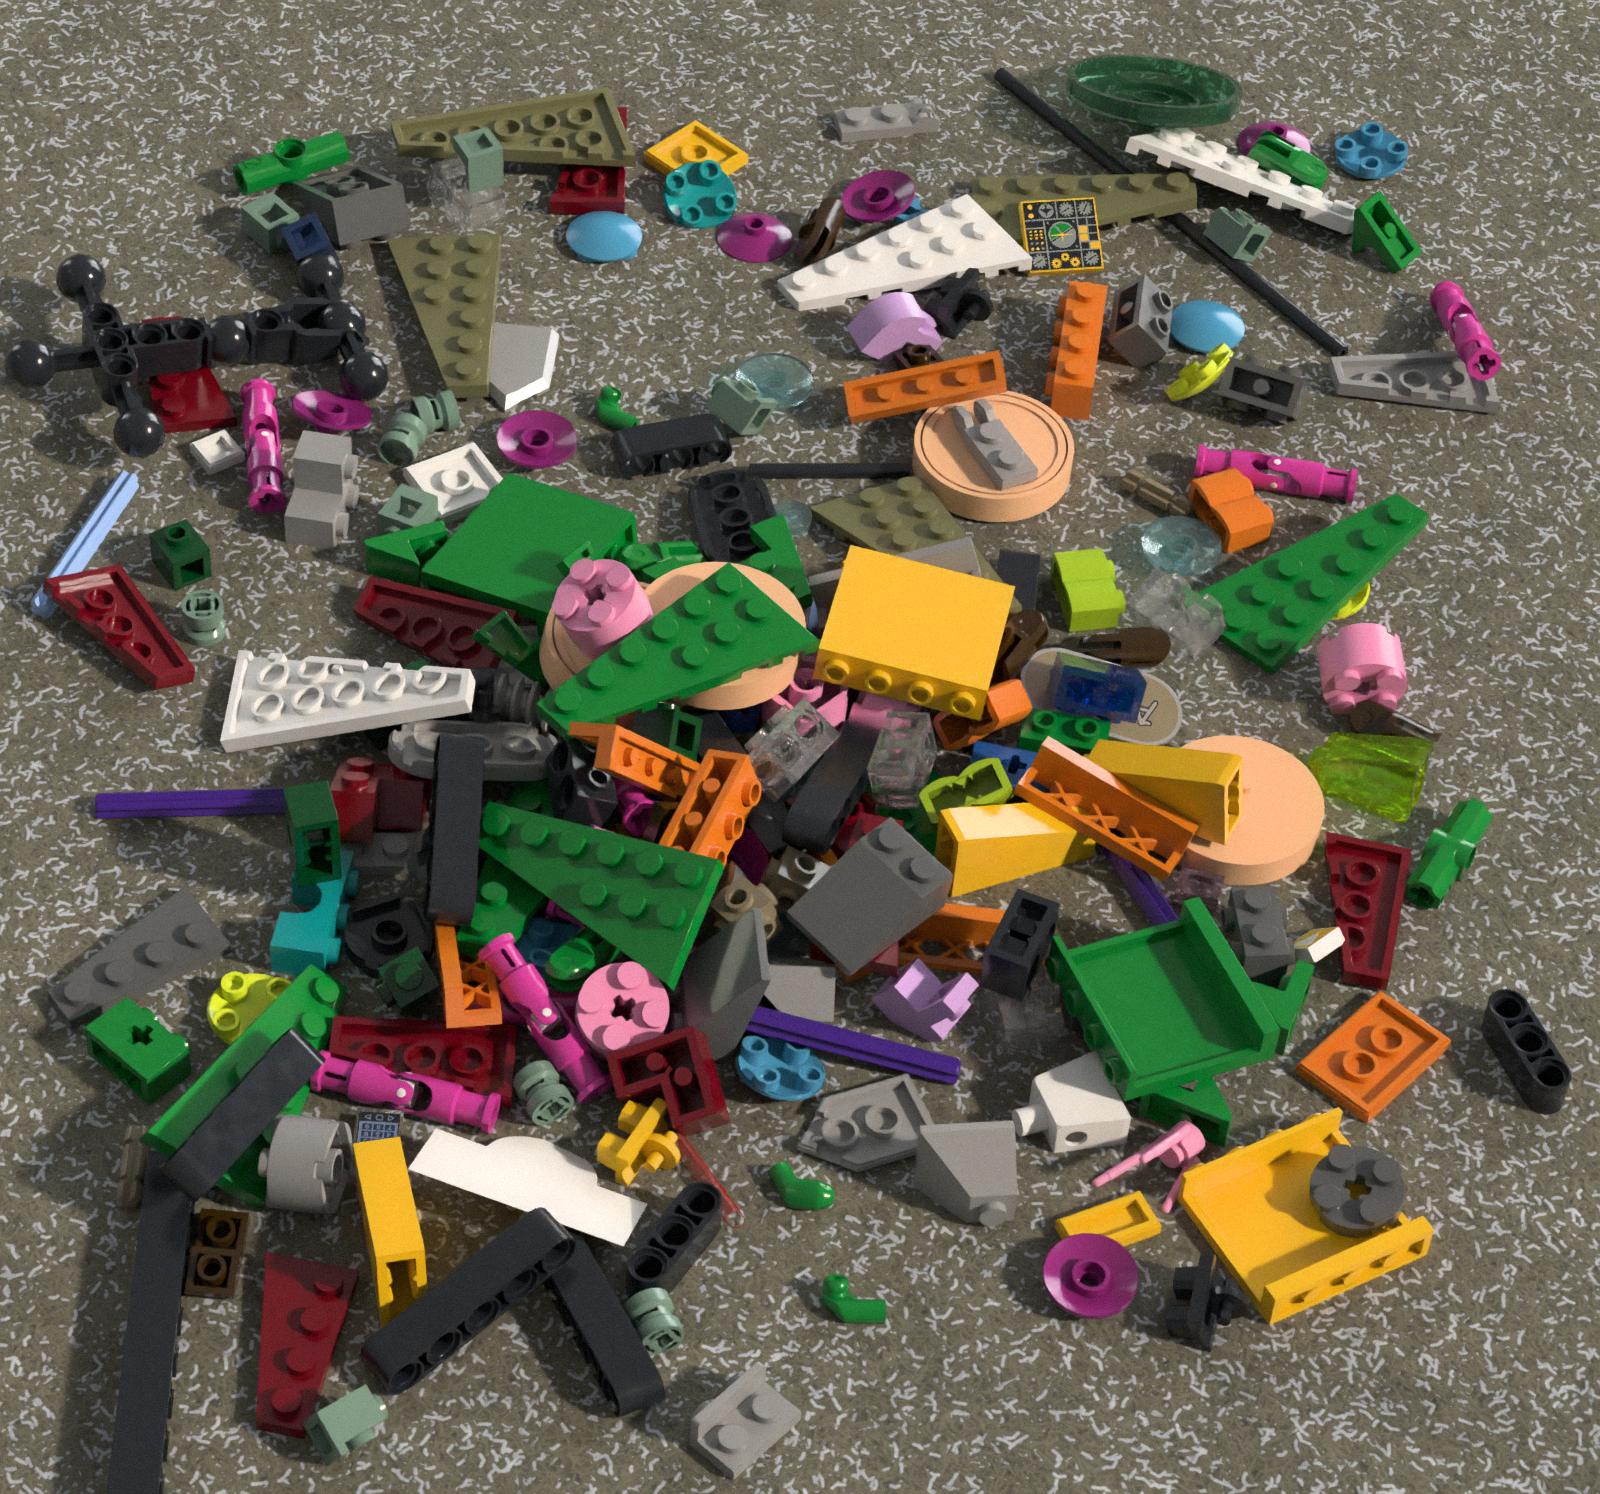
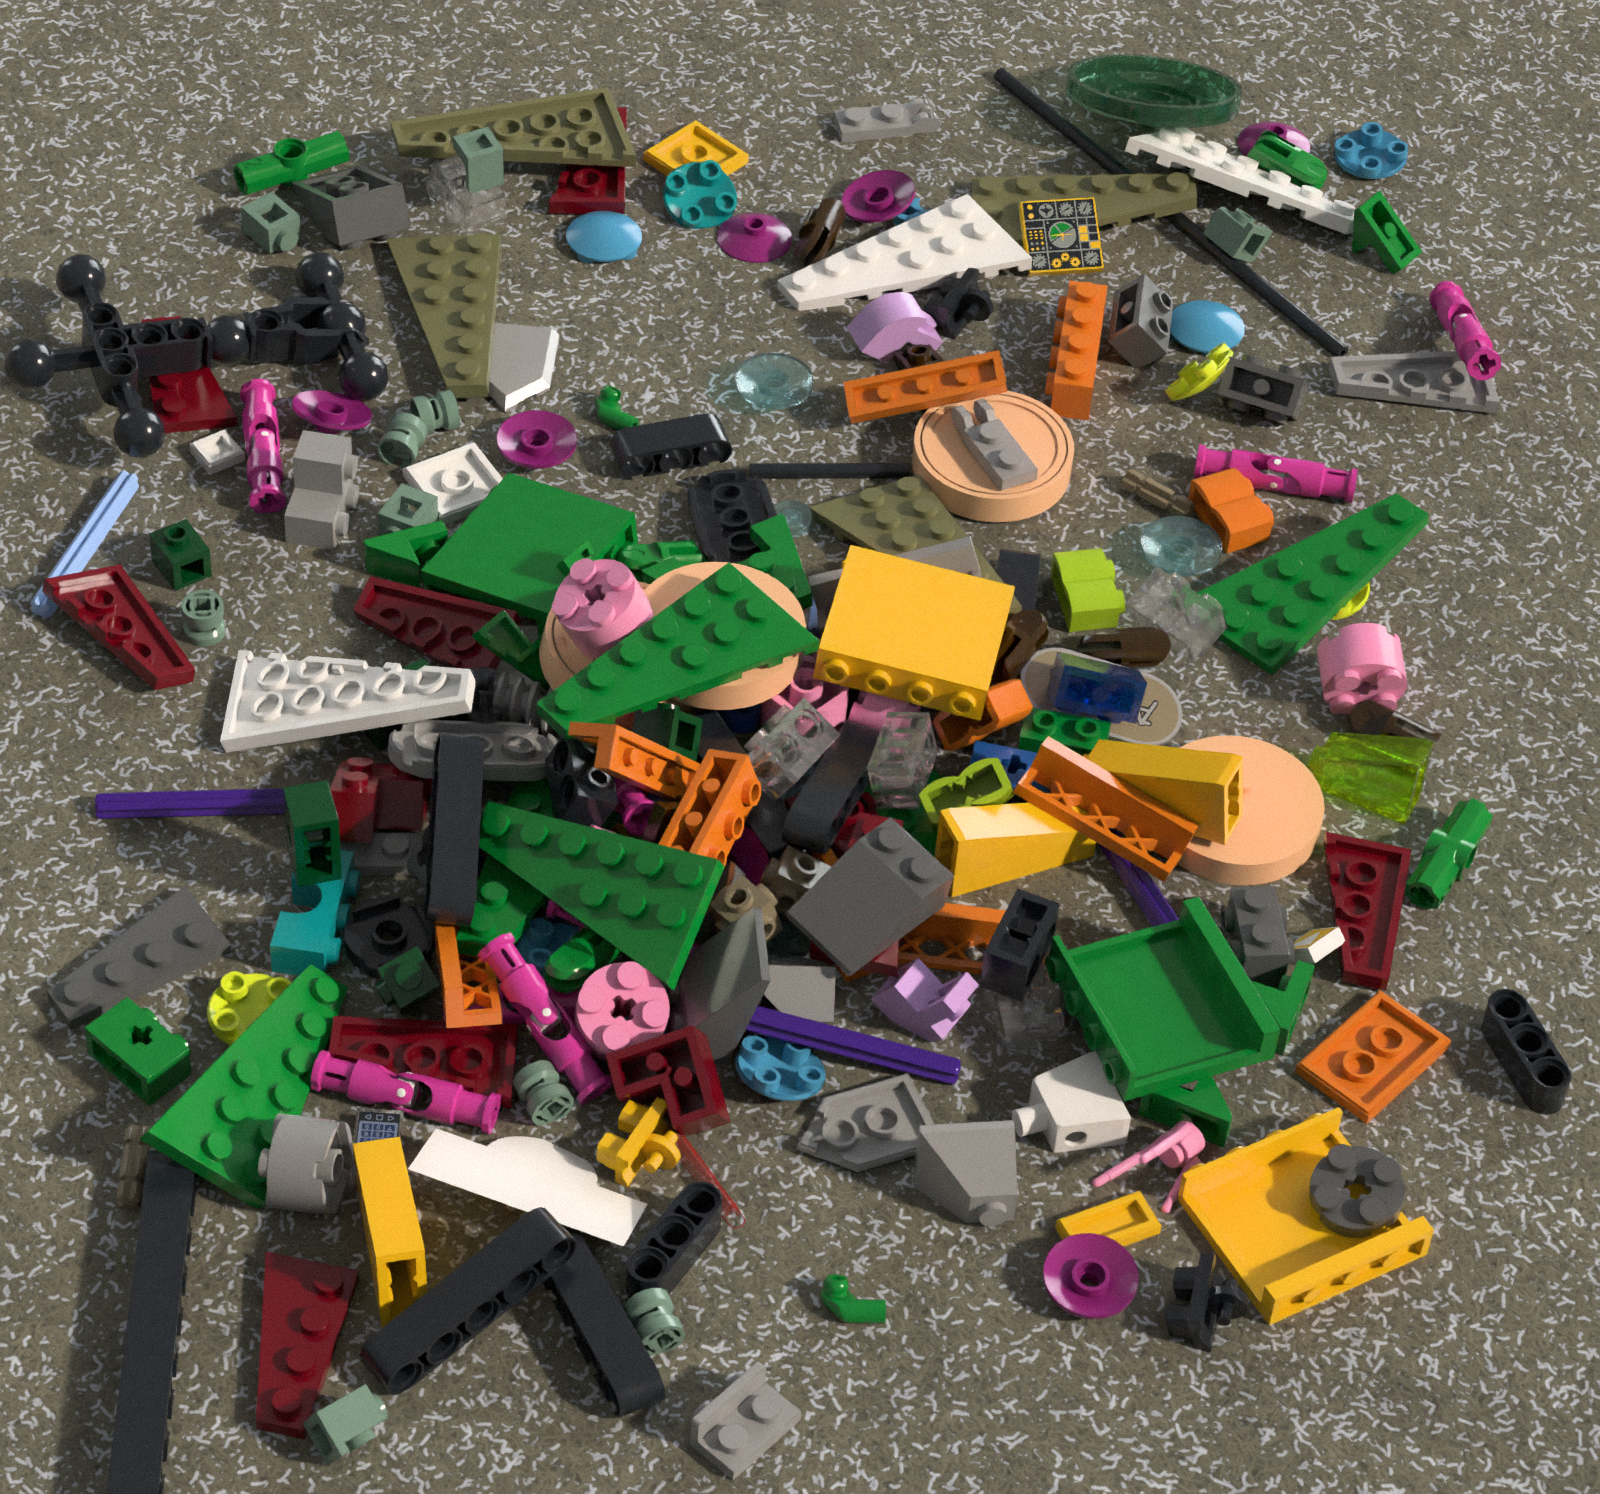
(217, 1253): dark brown slope -> none
(242, 1115): black beam -> none
(307, 237): dark blue brick -> none
(740, 405): sand green brick -> none
(800, 1193): green arm -> none
(1198, 884): tile -> none

